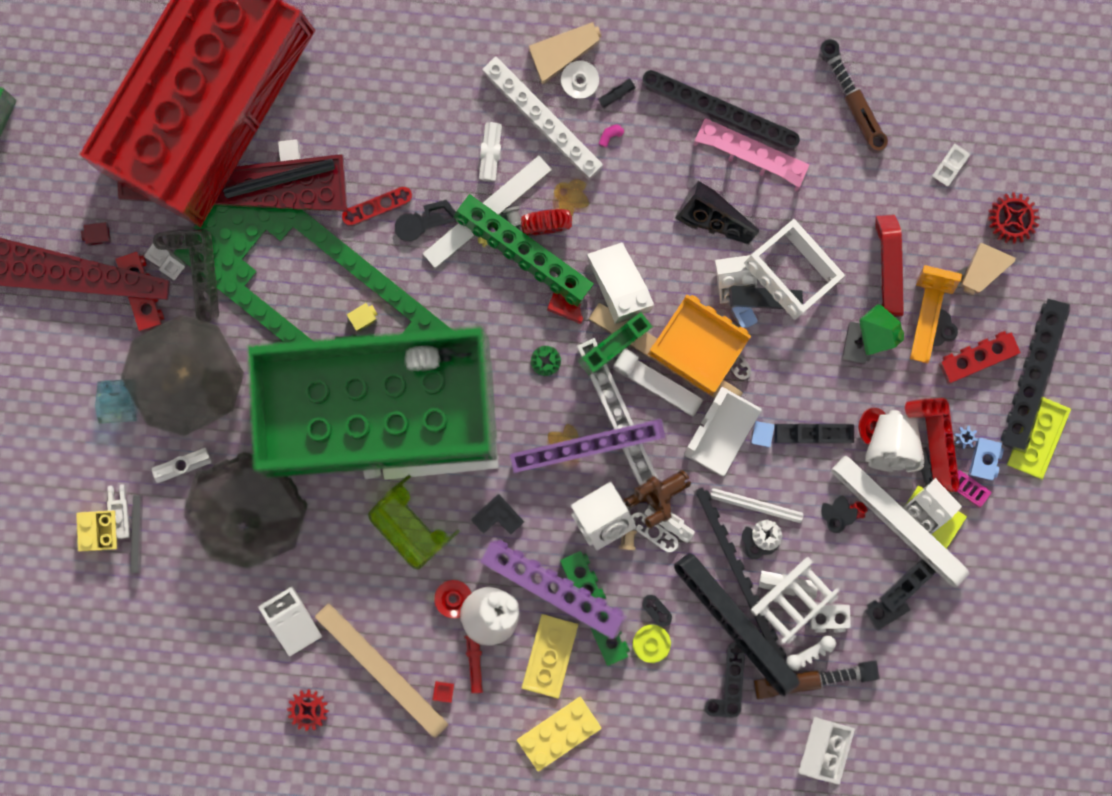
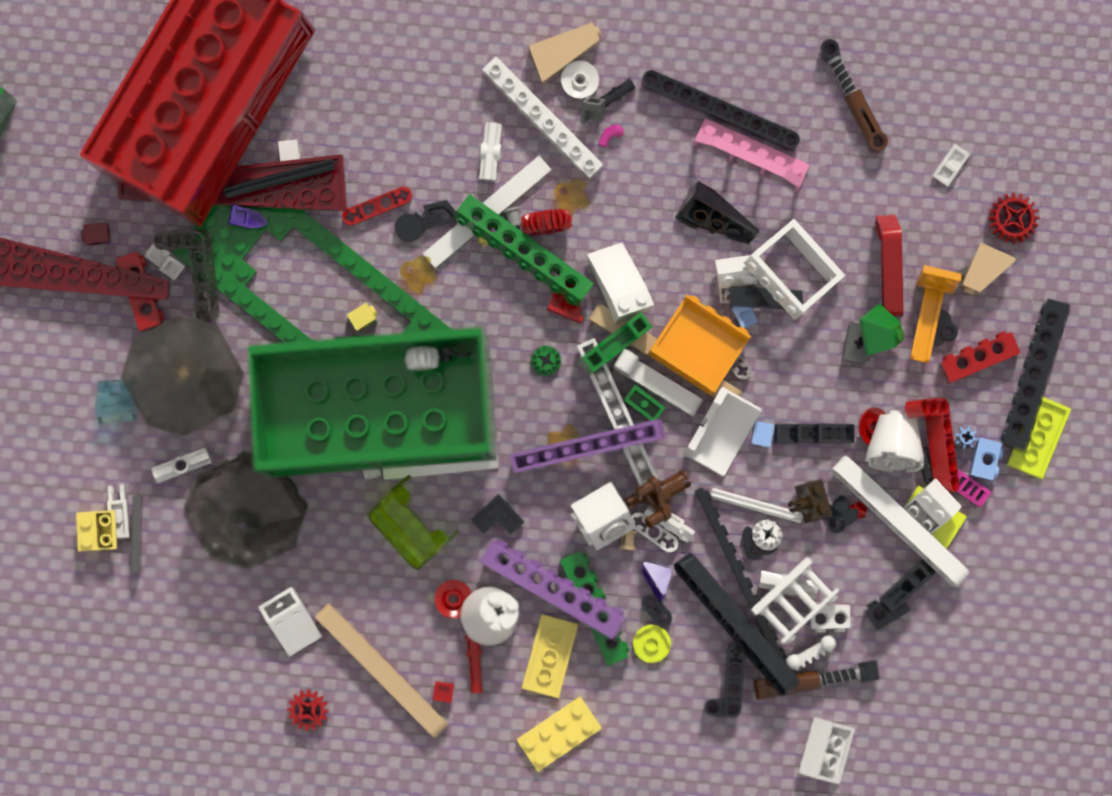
(245, 218): none -> dark purple plate
(420, 275): none -> clear yellow plate
(592, 109): none -> dark grey panel
(643, 404): none -> green brick
(657, 578): none -> slope
(811, 501): none -> dark brown brick

